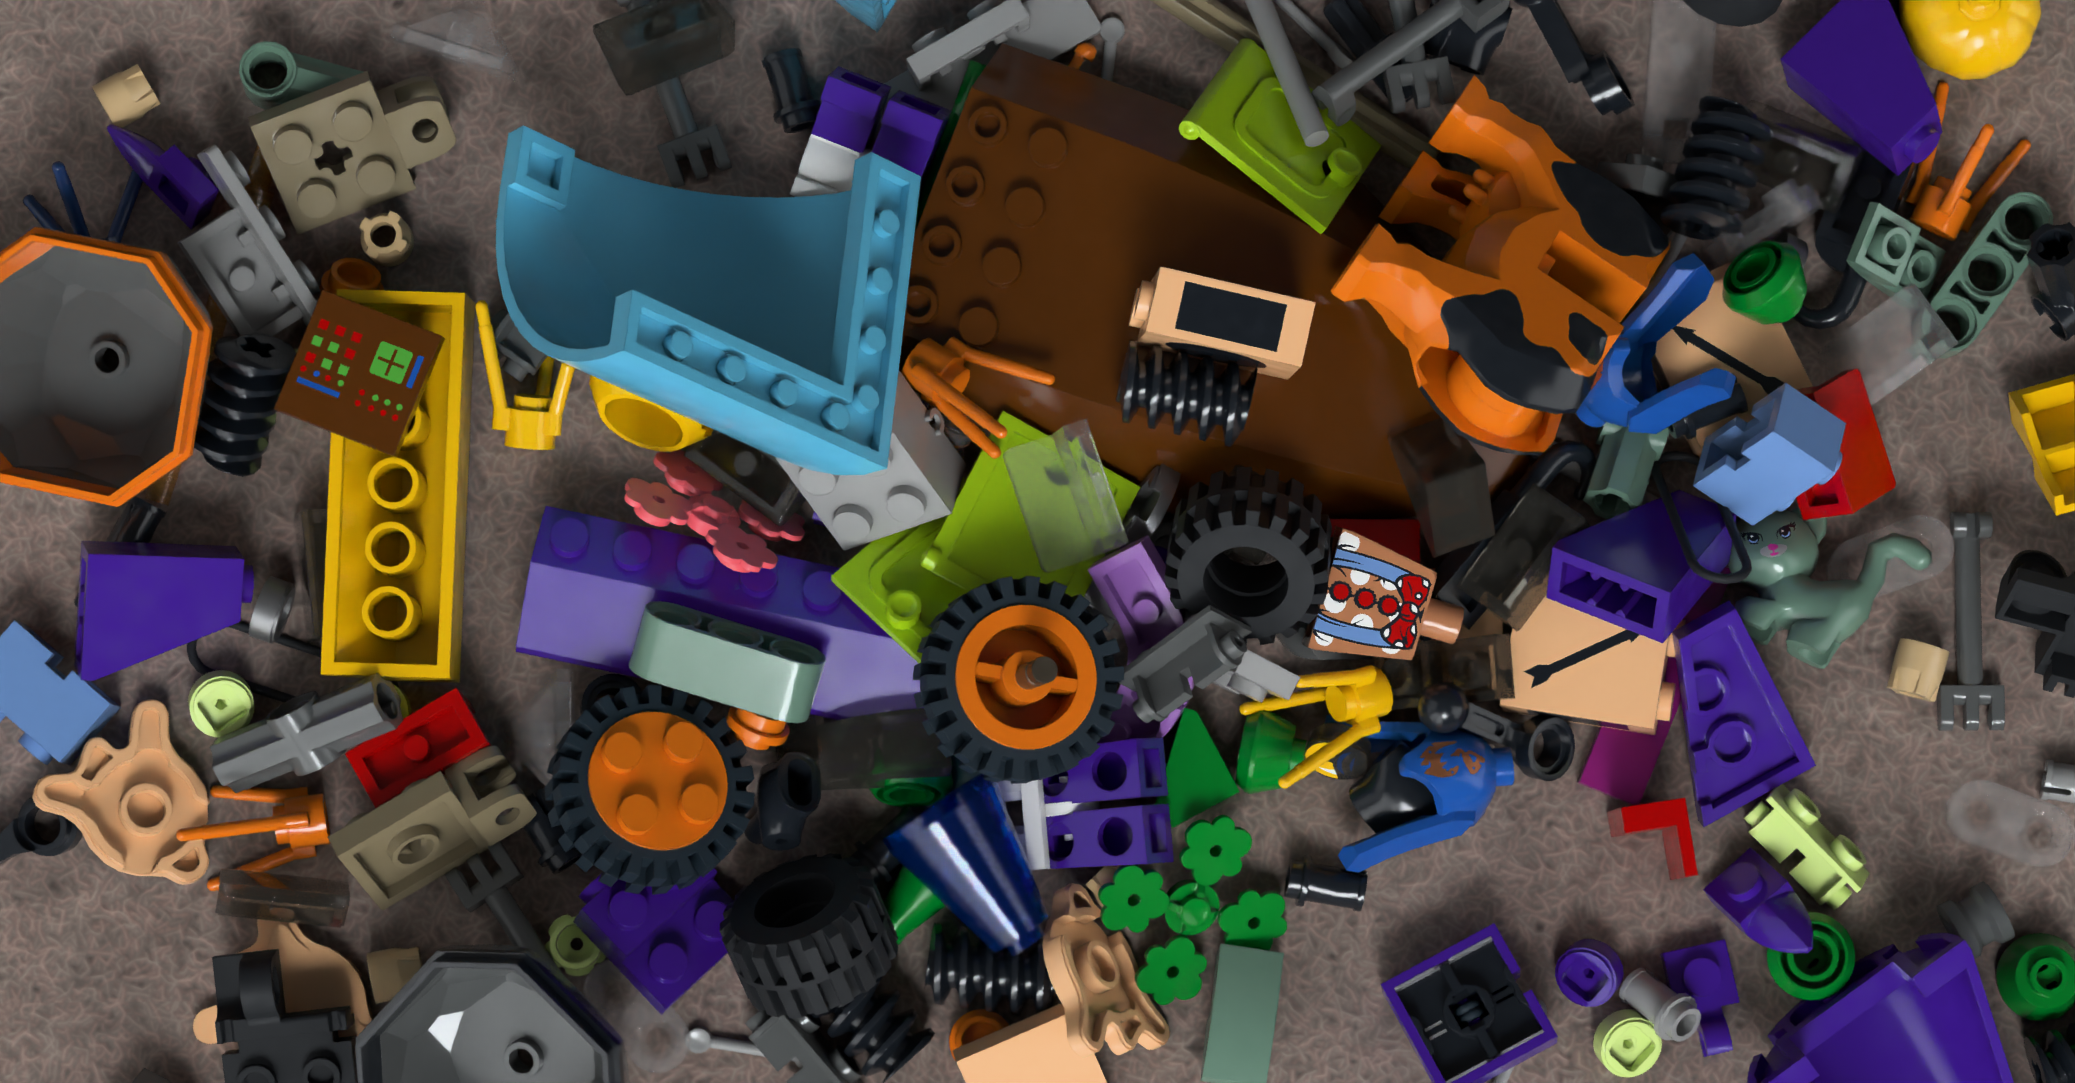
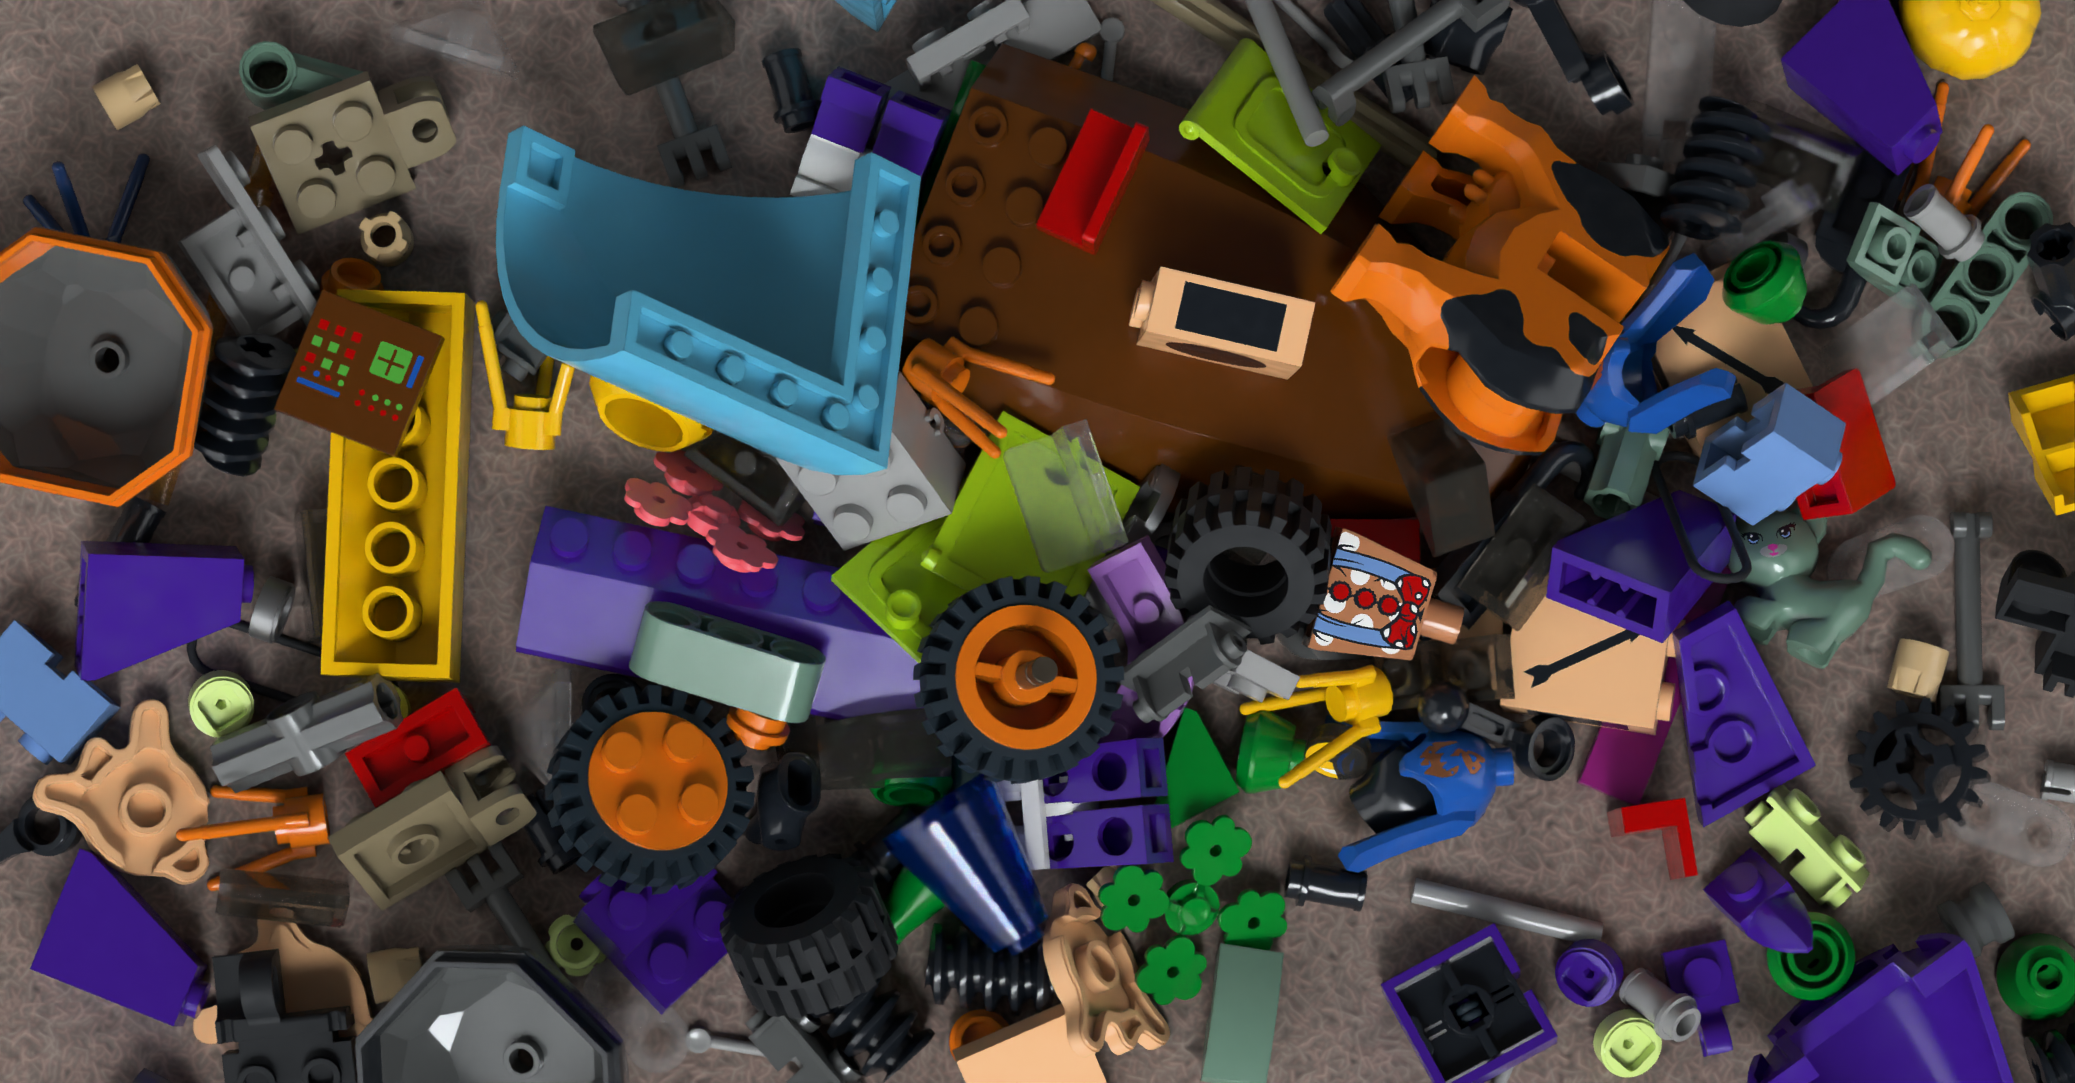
(120, 947): none -> dark purple slope
(171, 175): dark purple plate -> none
(1093, 181): none -> red panel
(1184, 393): black piece -> none
(1504, 911): none -> light grey bar
(1946, 763): none -> black gear
(1956, 234): none -> light grey pin

